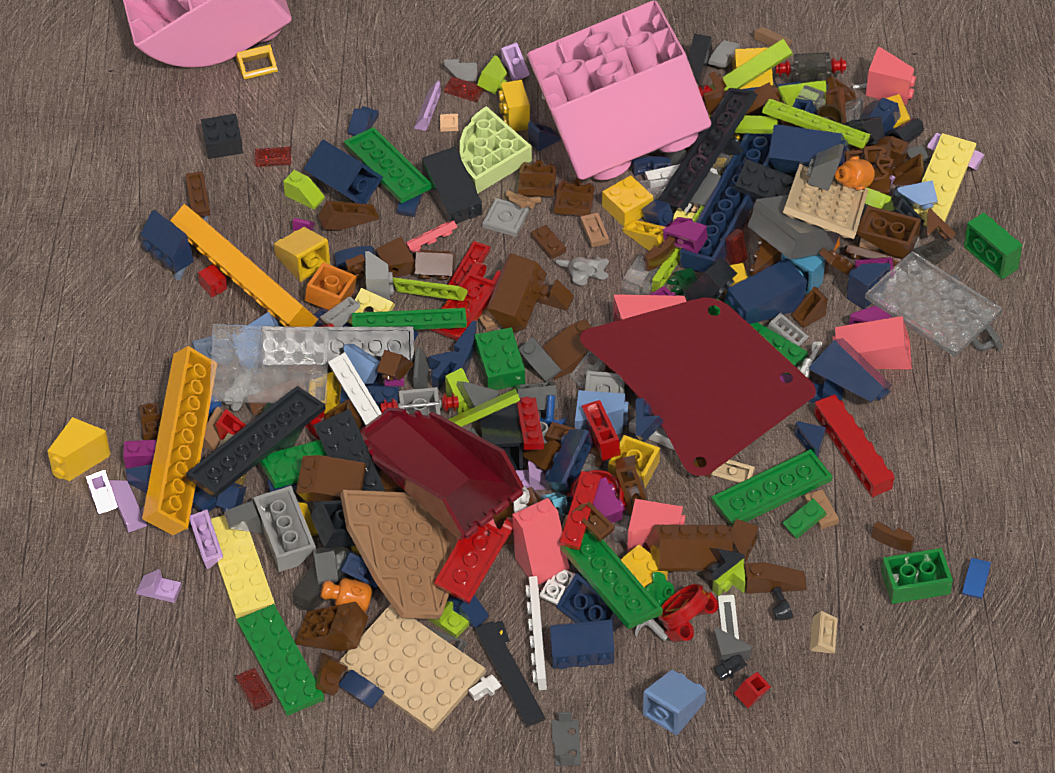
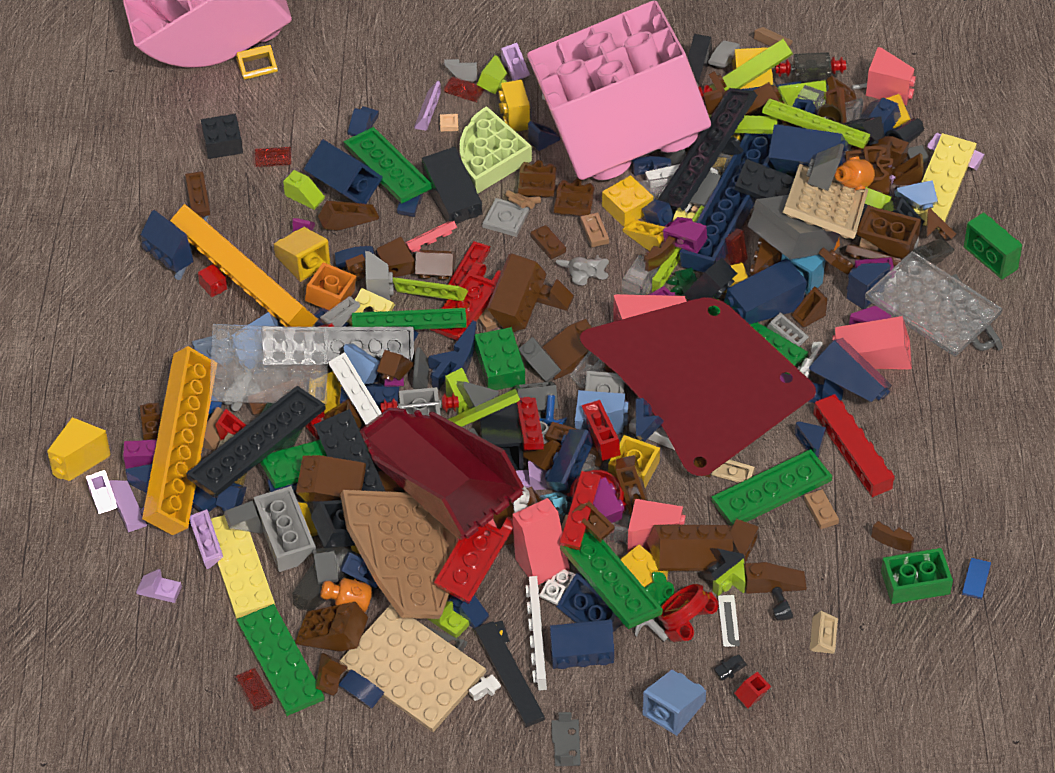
(729, 646): dark grey slope -> none
(804, 518): green plate -> none

